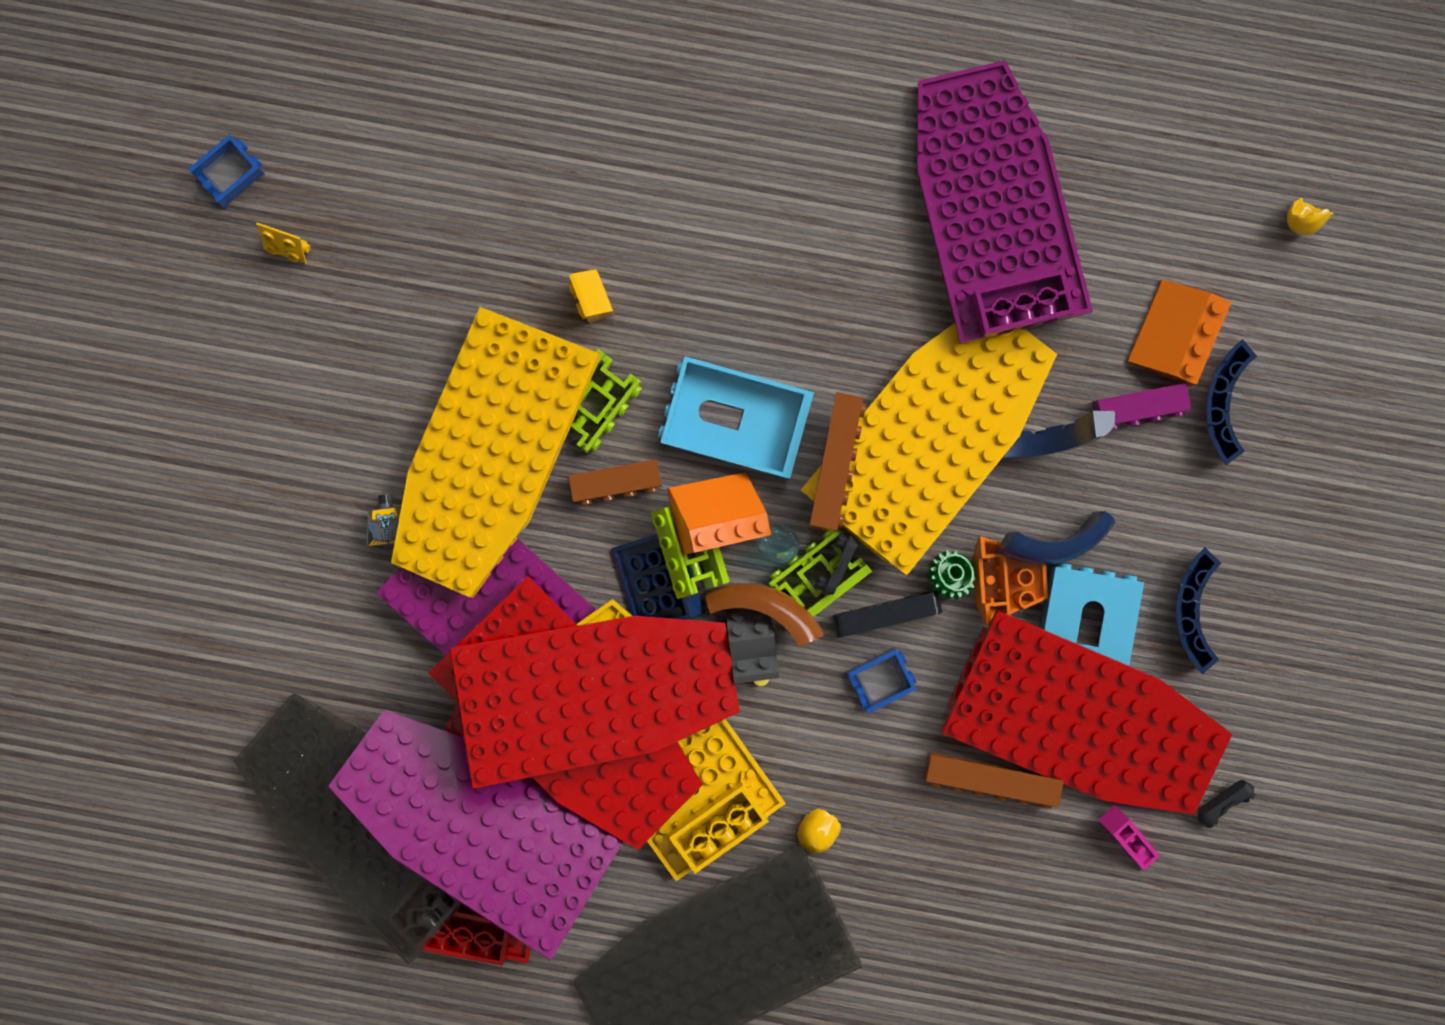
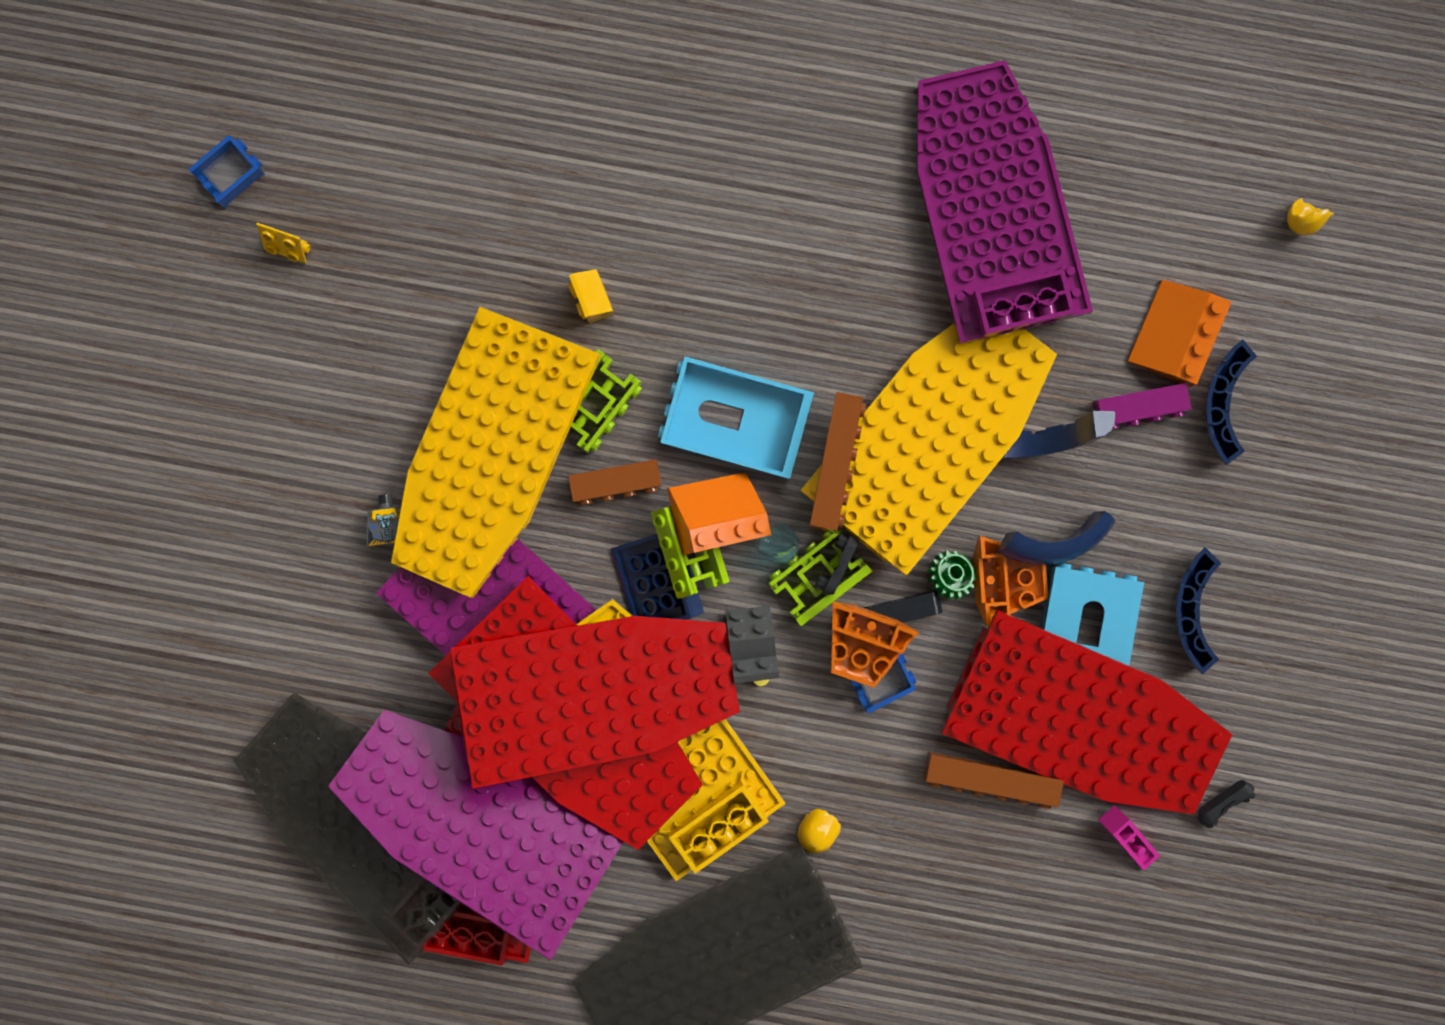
(770, 602): dark orange brick -> none
(866, 643): none -> orange wedge

